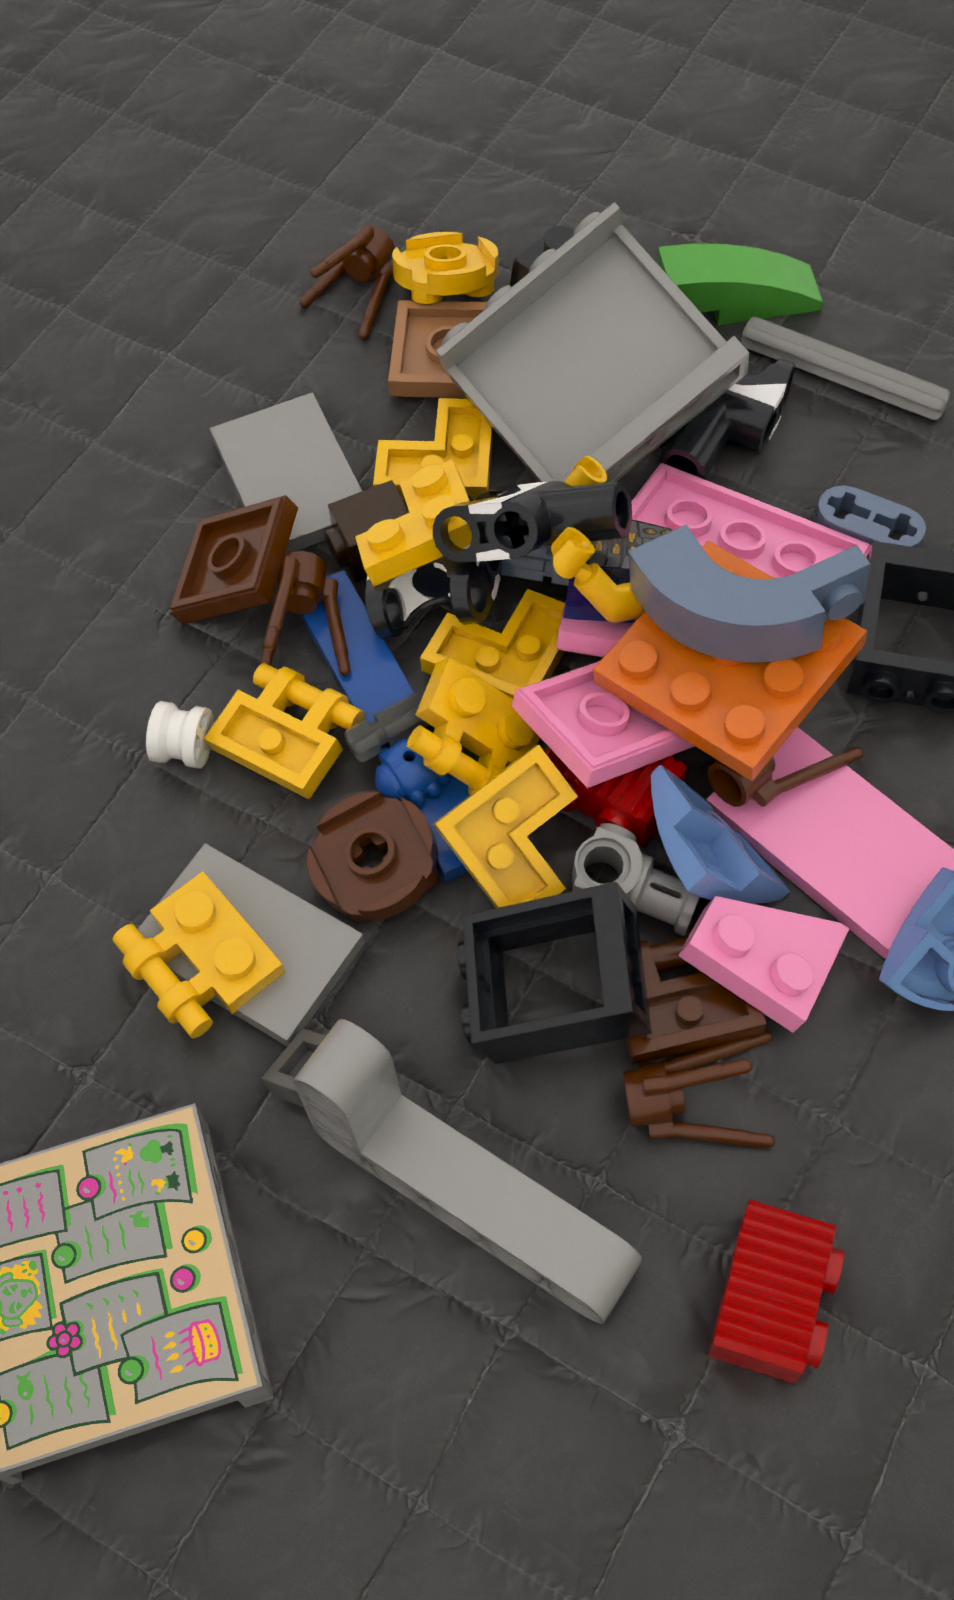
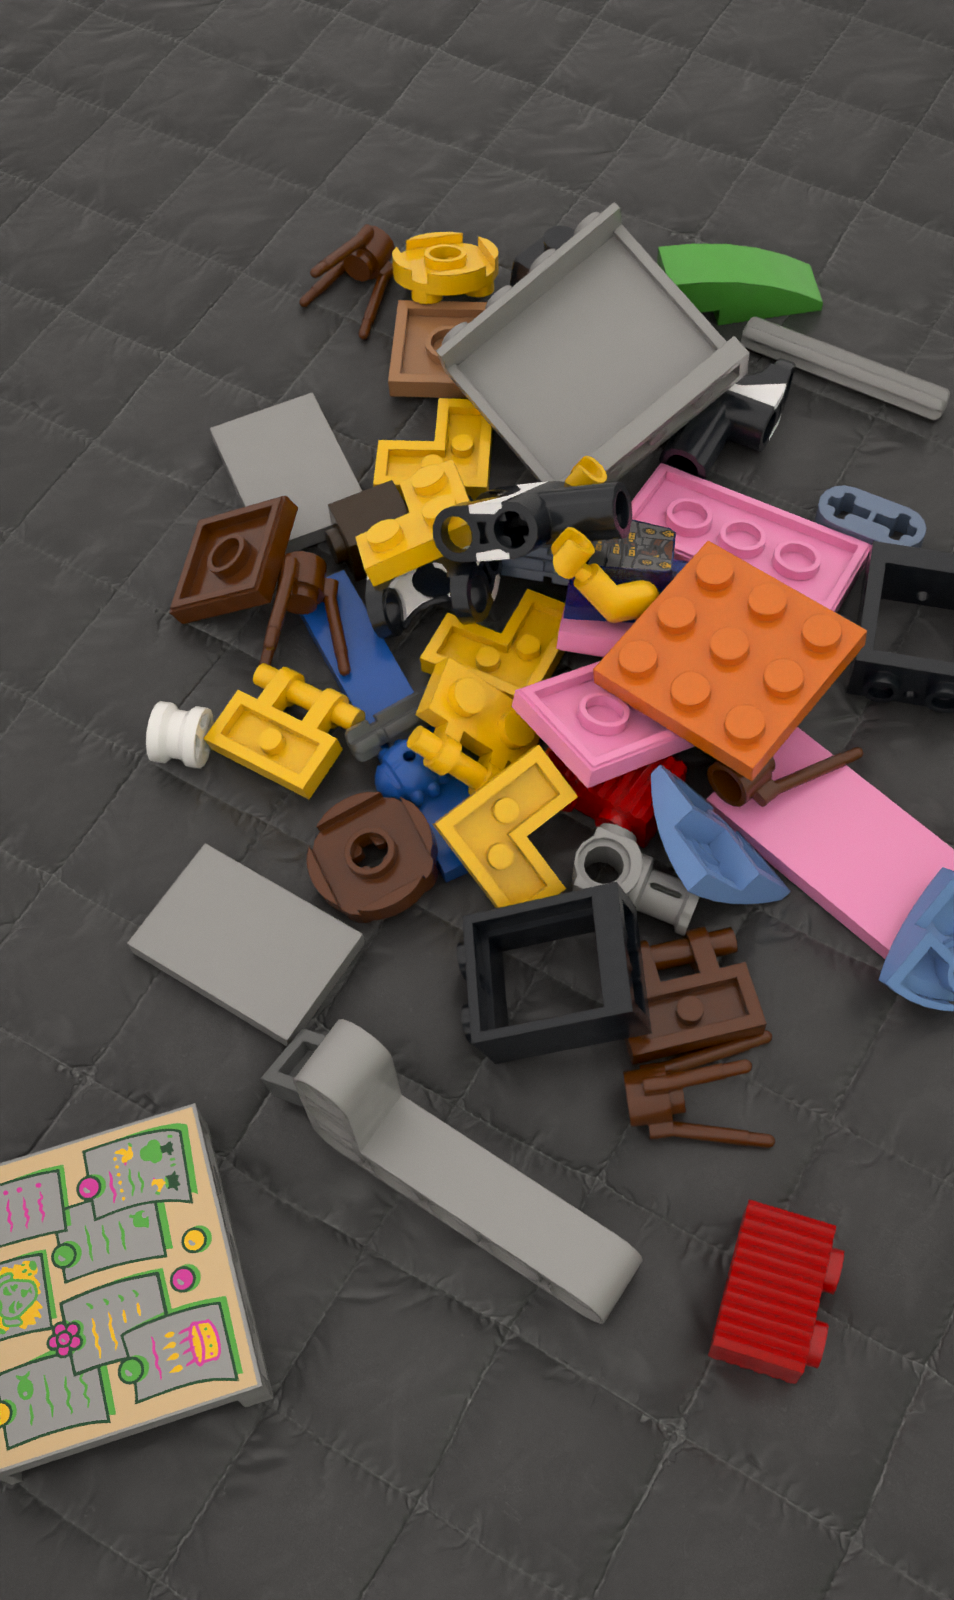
(213, 940): yellow plate -> none
(737, 614): sand blue arch -> none
(765, 955): bright pink wing -> none

